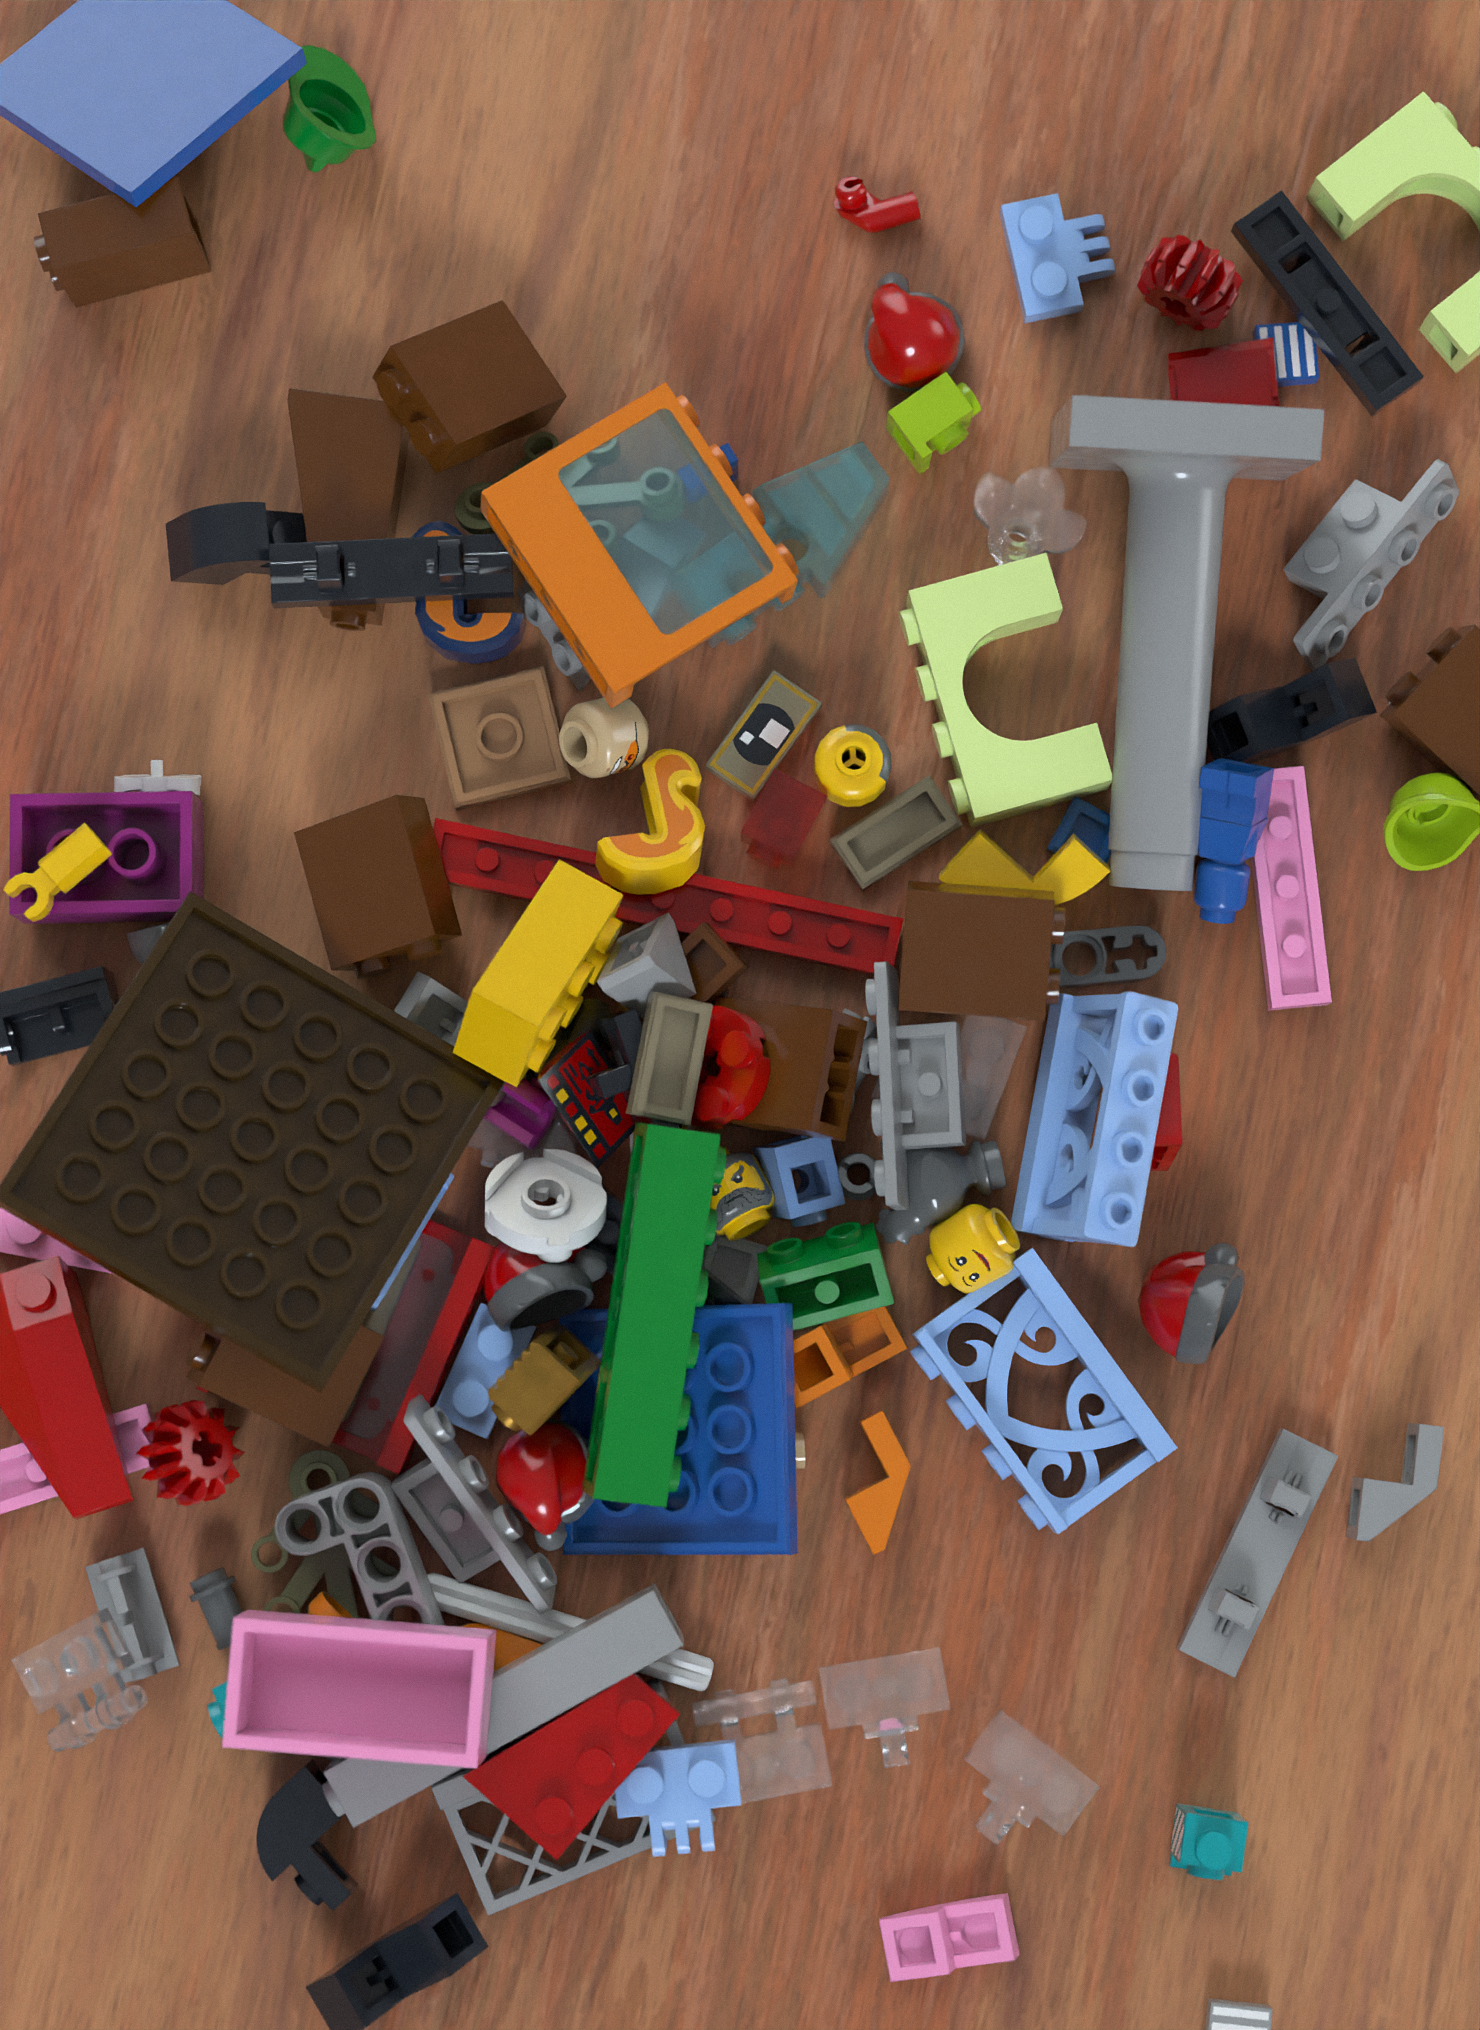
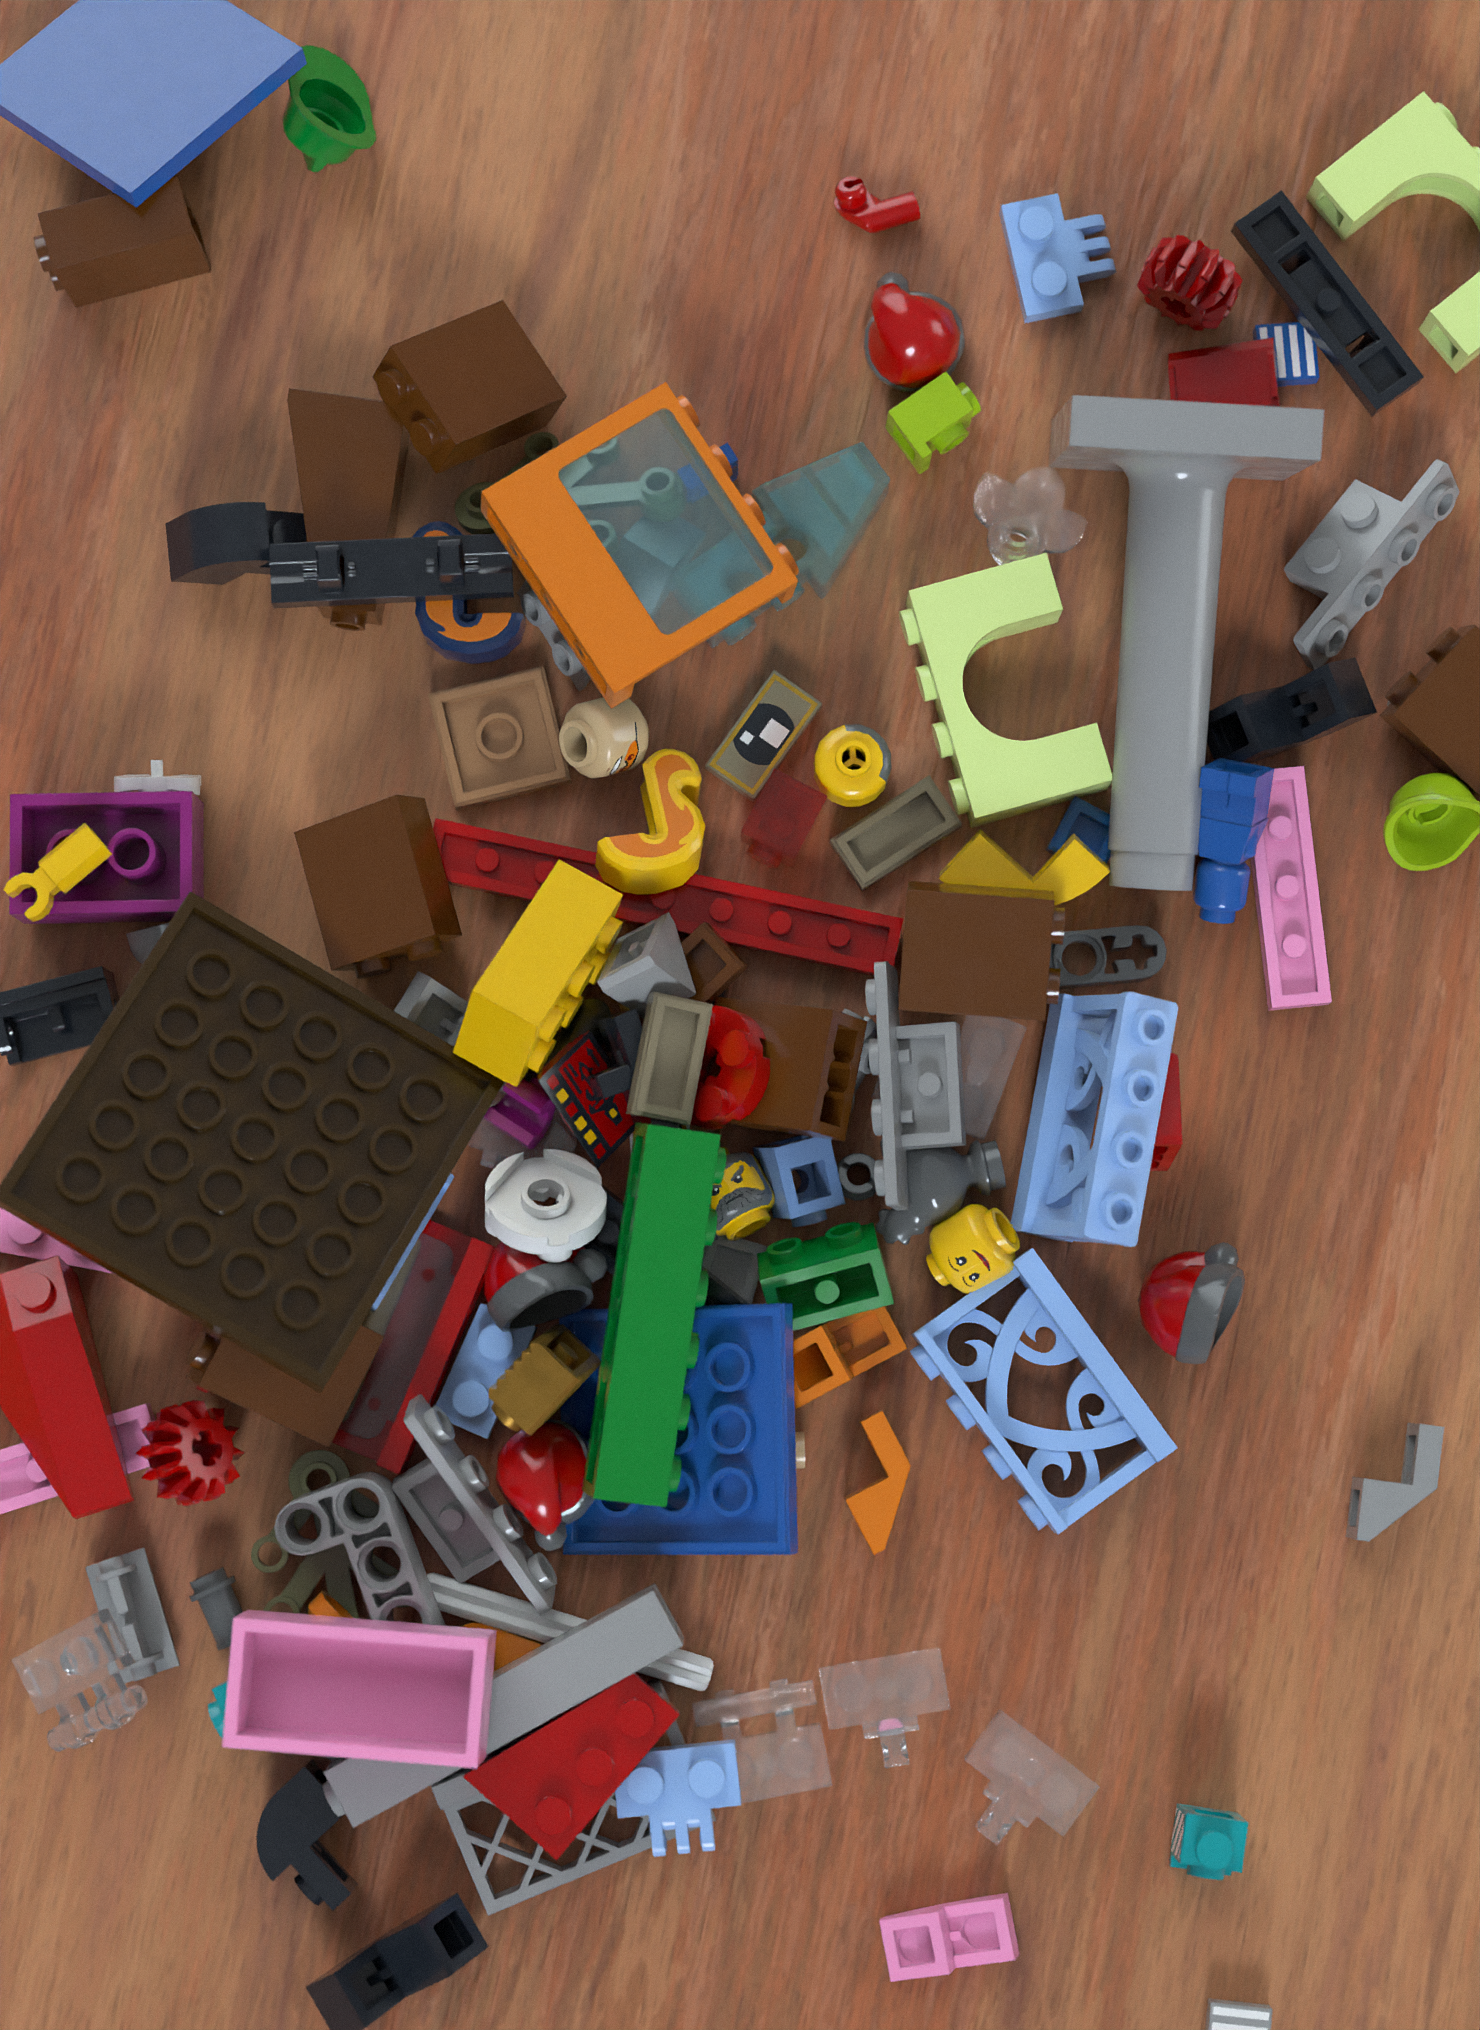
(1257, 1552): light grey hinge -> none

